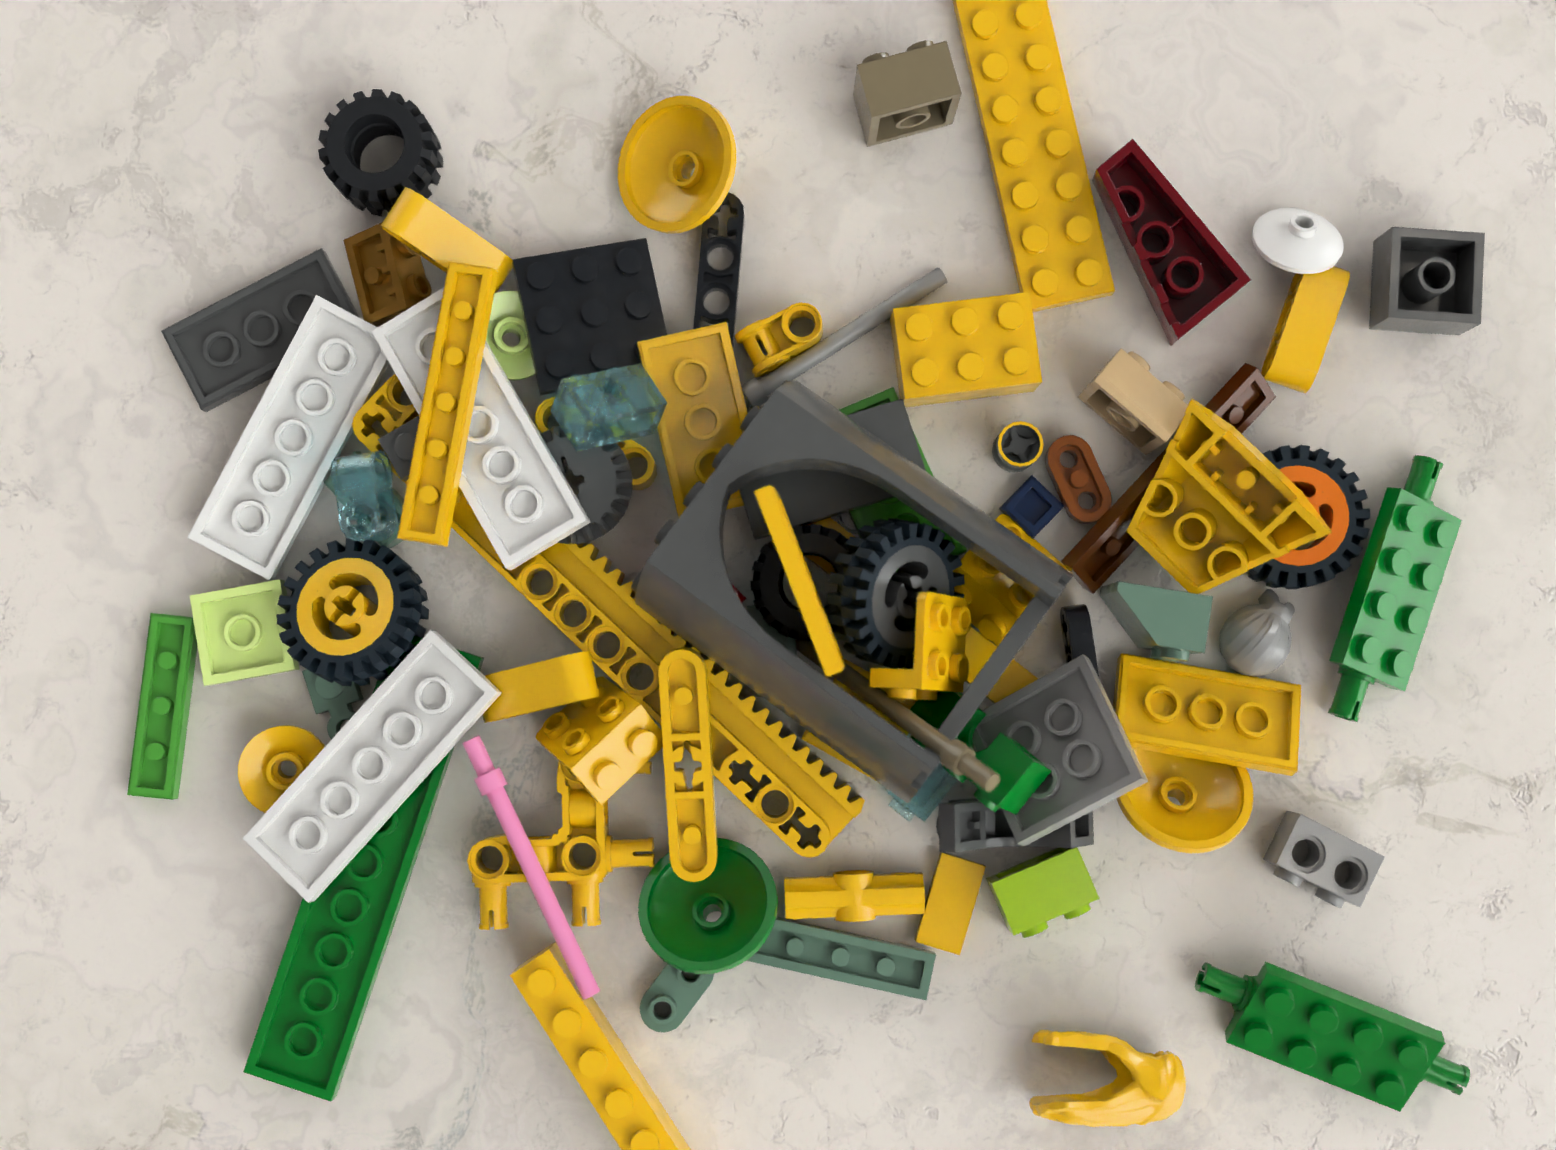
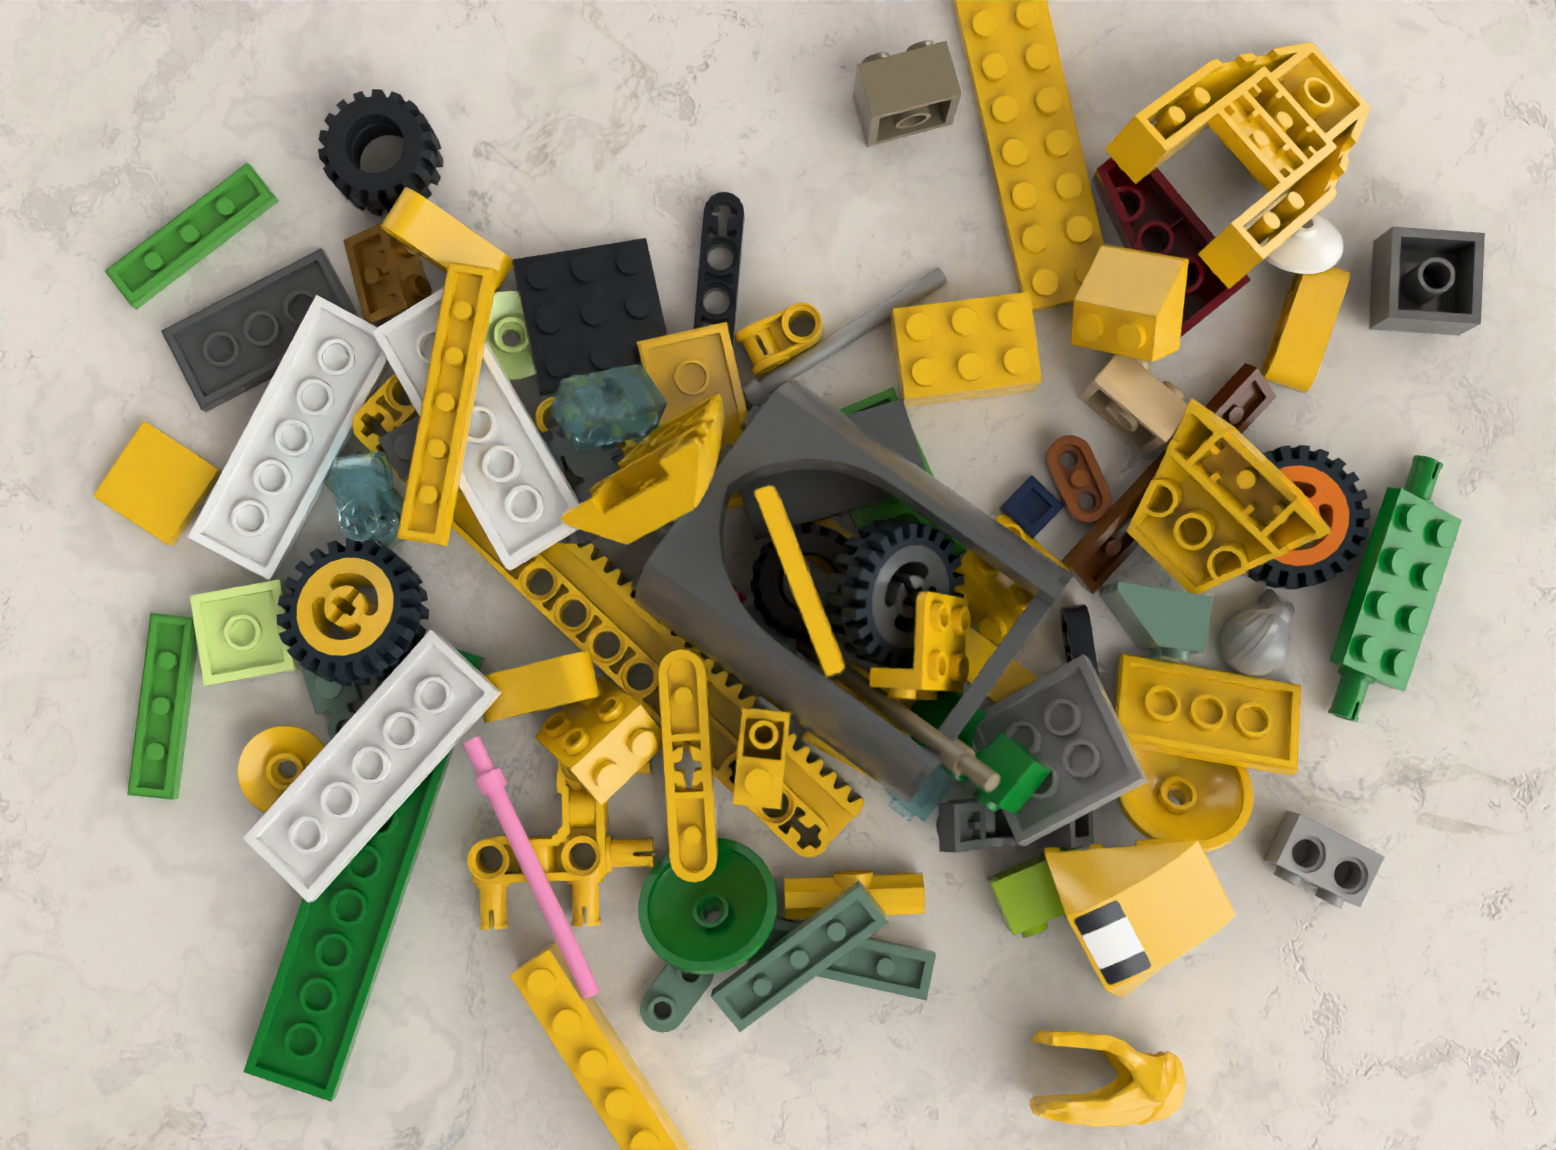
(158, 483): none -> yellow tile
(191, 236): none -> bright green tile
(656, 478): none -> yellow wedge
(659, 161): yellow dish -> none
(761, 758): none -> yellow slope
(799, 956): none -> sand green plate
(950, 903): yellow tile -> none
(1024, 441): dark grey wheel -> none
(1131, 304): none -> yellow slope
(1139, 905): none -> yellow wedge
(1281, 117): none -> yellow wedge
(1332, 1035): green plate -> none

